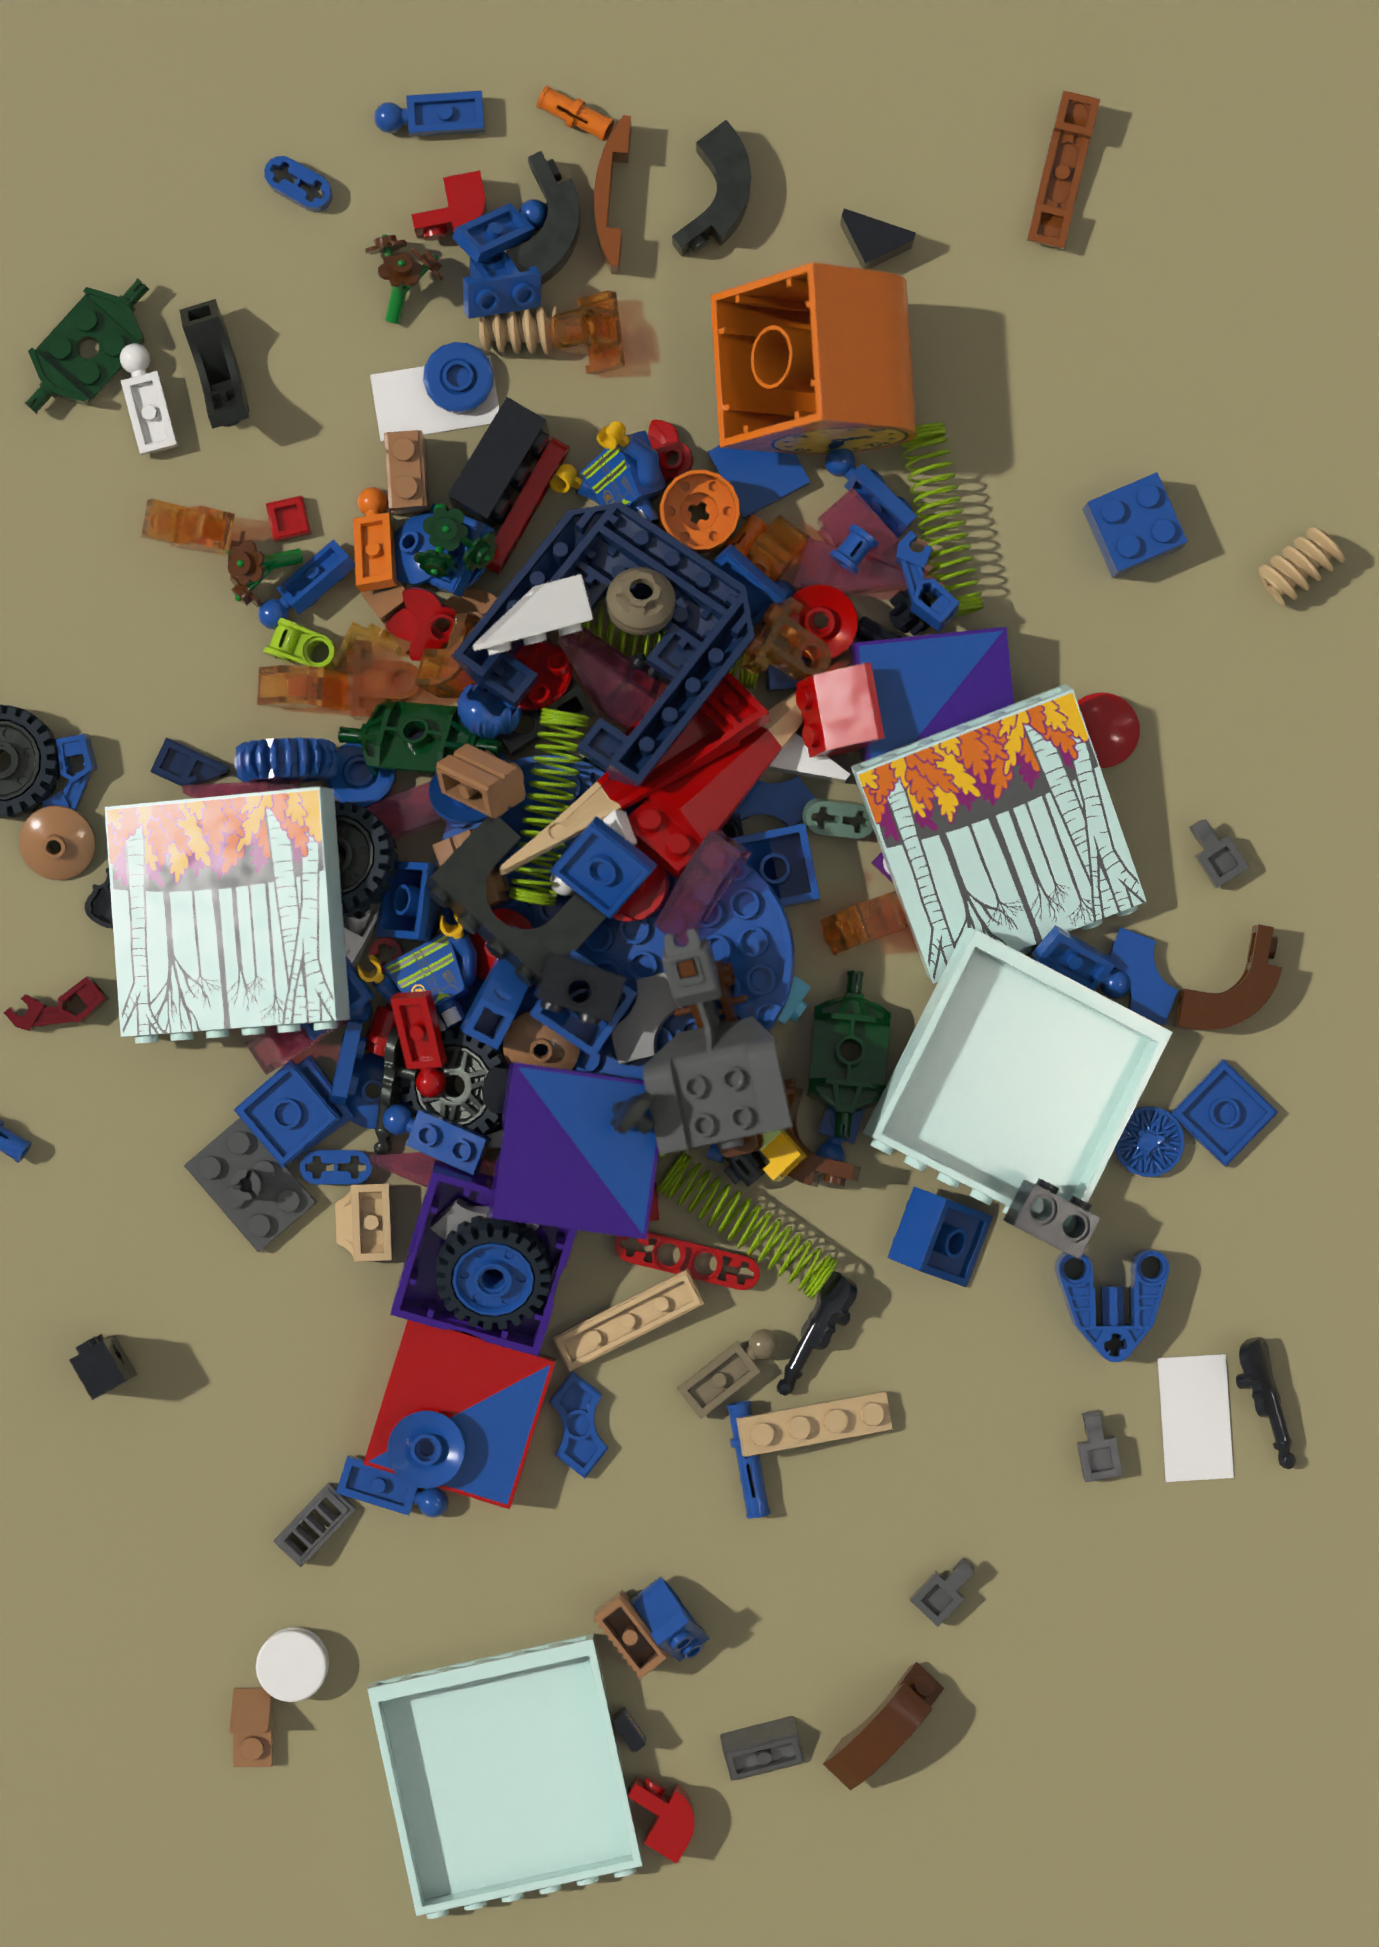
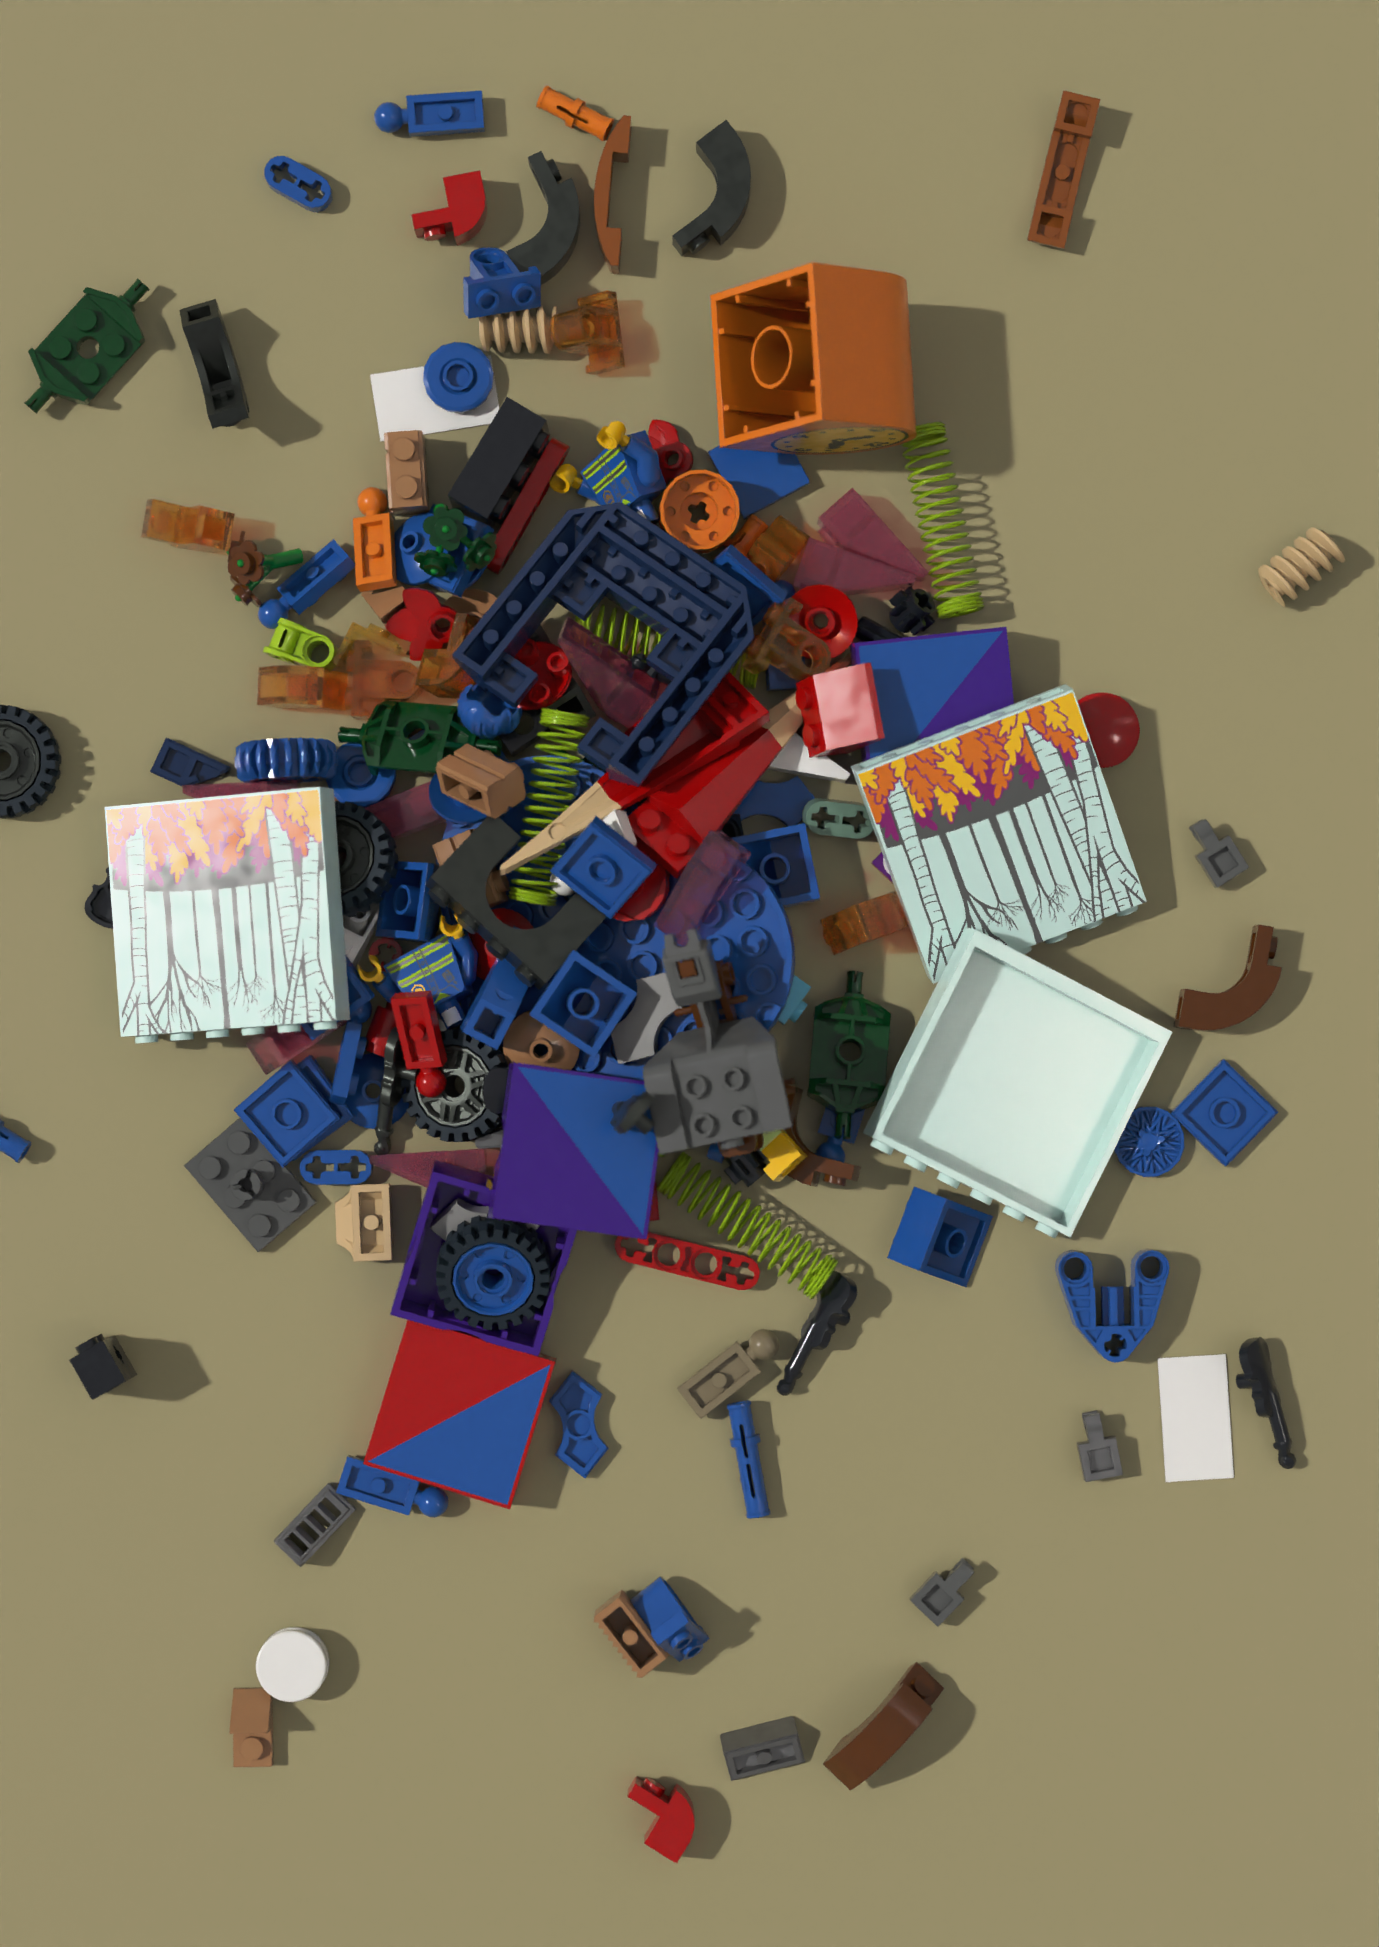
(41, 1015): dark red piece -> none
(69, 830): medium nougat dish -> none
(77, 782): blue piece -> none
(146, 402): white plate -> none
(288, 518): red tile -> none
(401, 271): reddish brown plant -> none
(422, 1469): blue dish -> none
(438, 1137): blue plate -> none
(500, 229): blue plate -> none
(505, 1776): light aqua panel -> none
(542, 609): white slope -> none
(602, 995): black brick -> none
(628, 1320): tan tile -> none
(629, 1730): black tile -> none
(637, 615): dark tan piece -> none
(814, 1423): tan plate -> none
(853, 549): blue bush -> none
(871, 487): blue plate -> none
(874, 239): black slope -> none
(912, 567): blue piece -> none
(1049, 1223): brick -> none
(1081, 963): blue plate -> none
(1134, 525): blue piece -> none
(1148, 991): blue tile -> none

